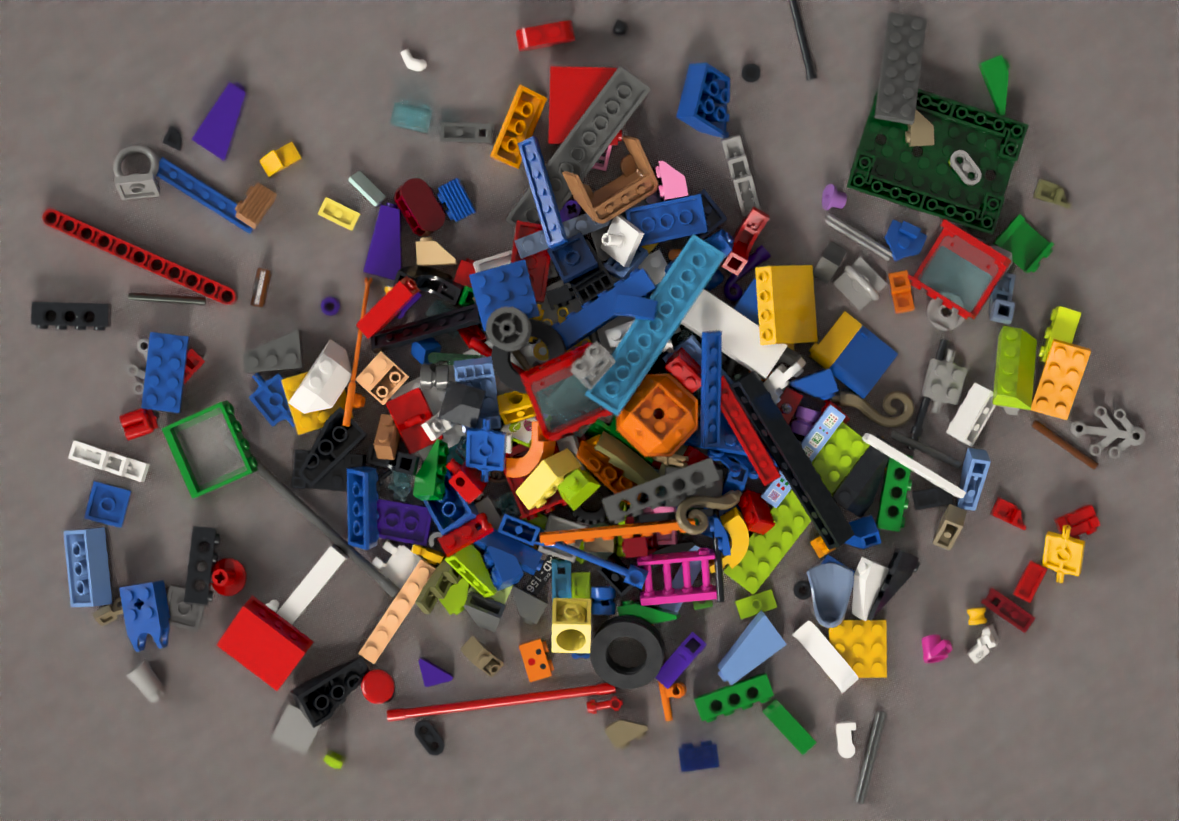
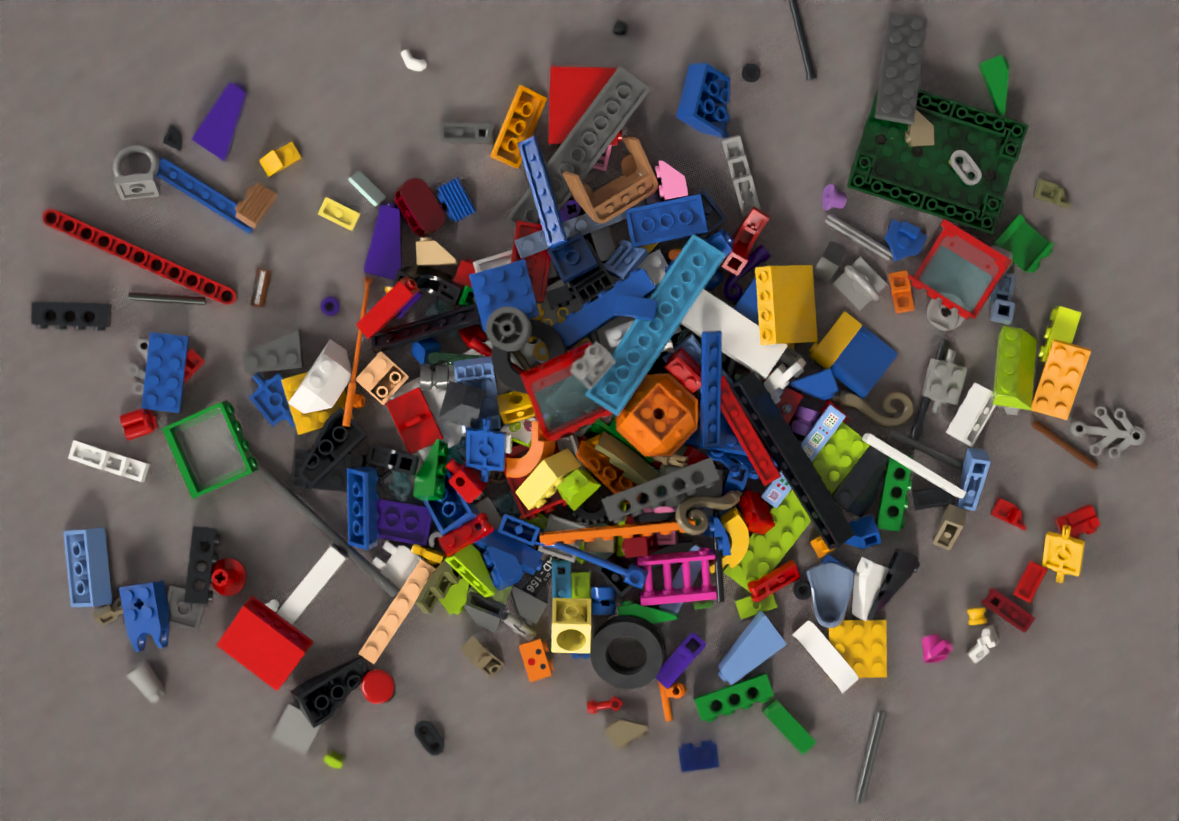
(108, 504): blue plate -> none
(387, 438): medium nougat brick -> none
(402, 714): red piece -> none
(411, 117): clear light blue brick -> none
(433, 674): dark purple slope -> none
(436, 427): white slope -> none
(518, 626): none -> light grey pin
(545, 35): red brick -> none
(621, 240): white tile -> none
(773, 581): none -> red plate
(844, 738): white leg -> none

